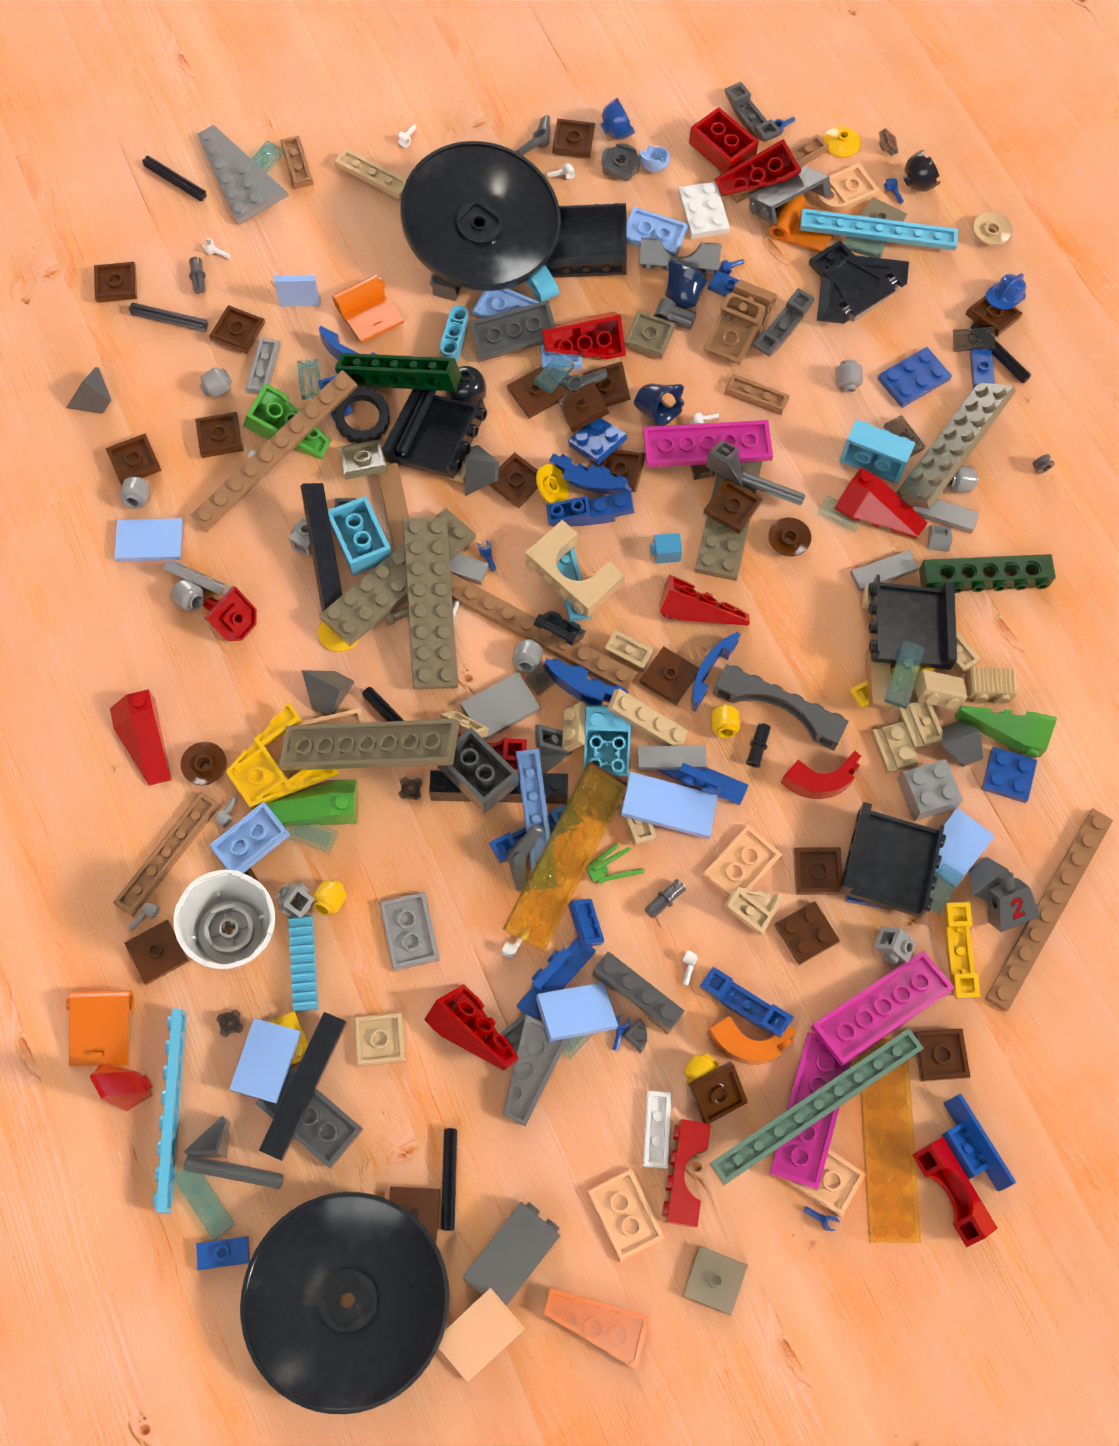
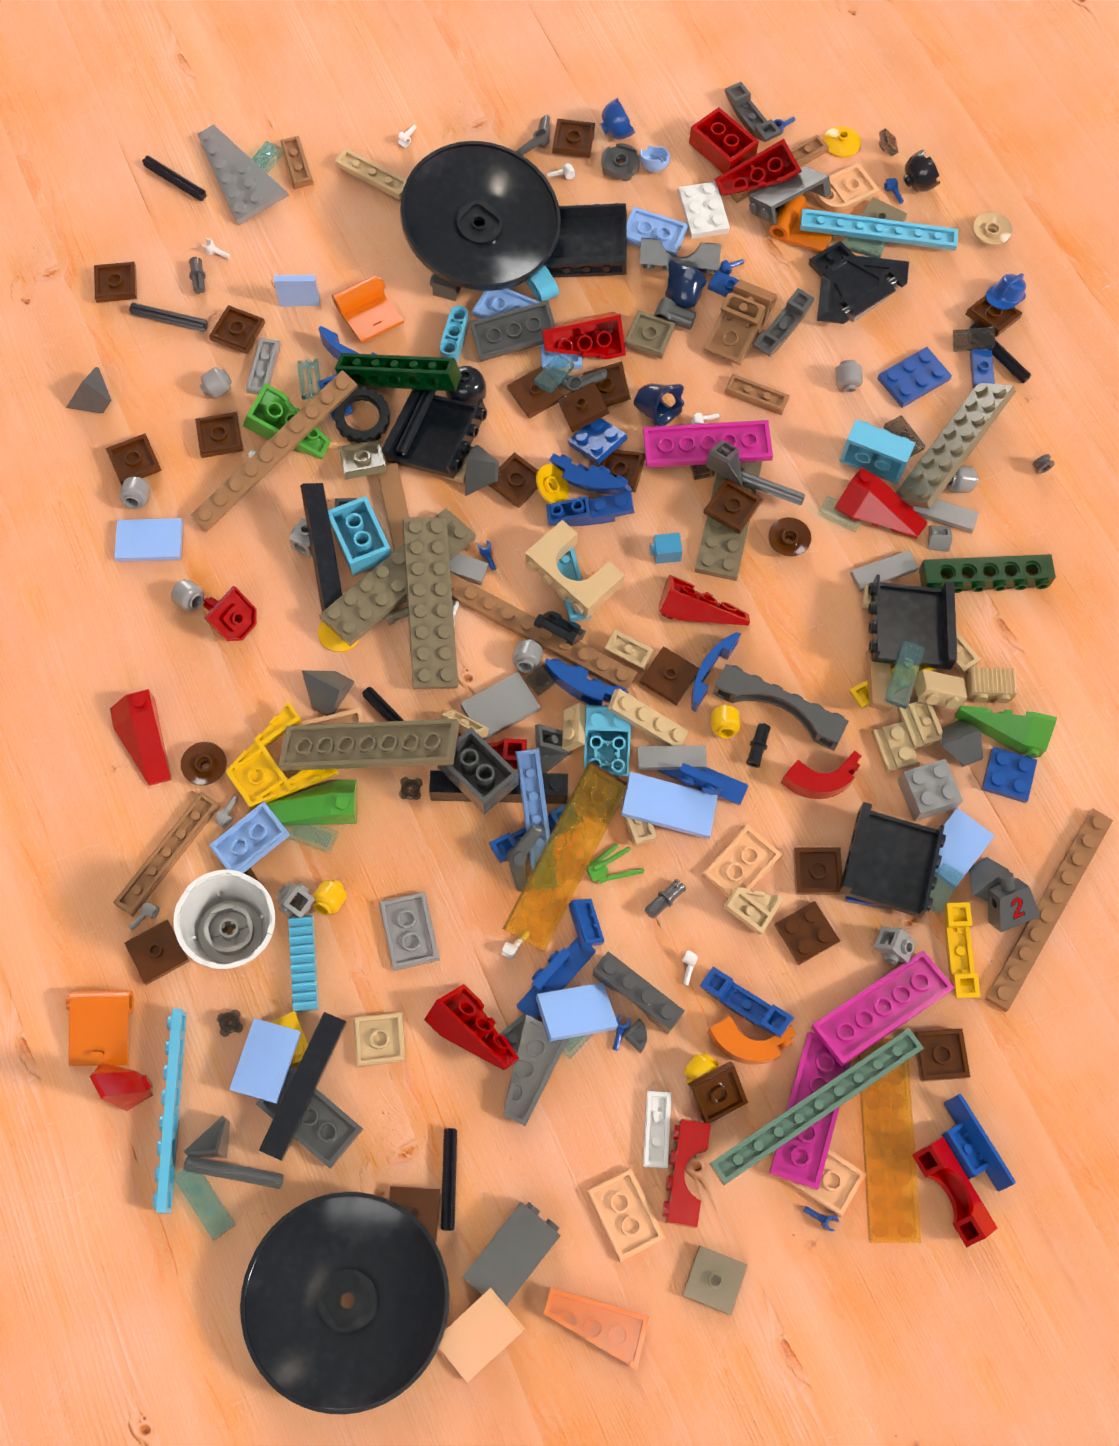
(197, 577): light grey tile -> none
(223, 1253): blue plate -> none

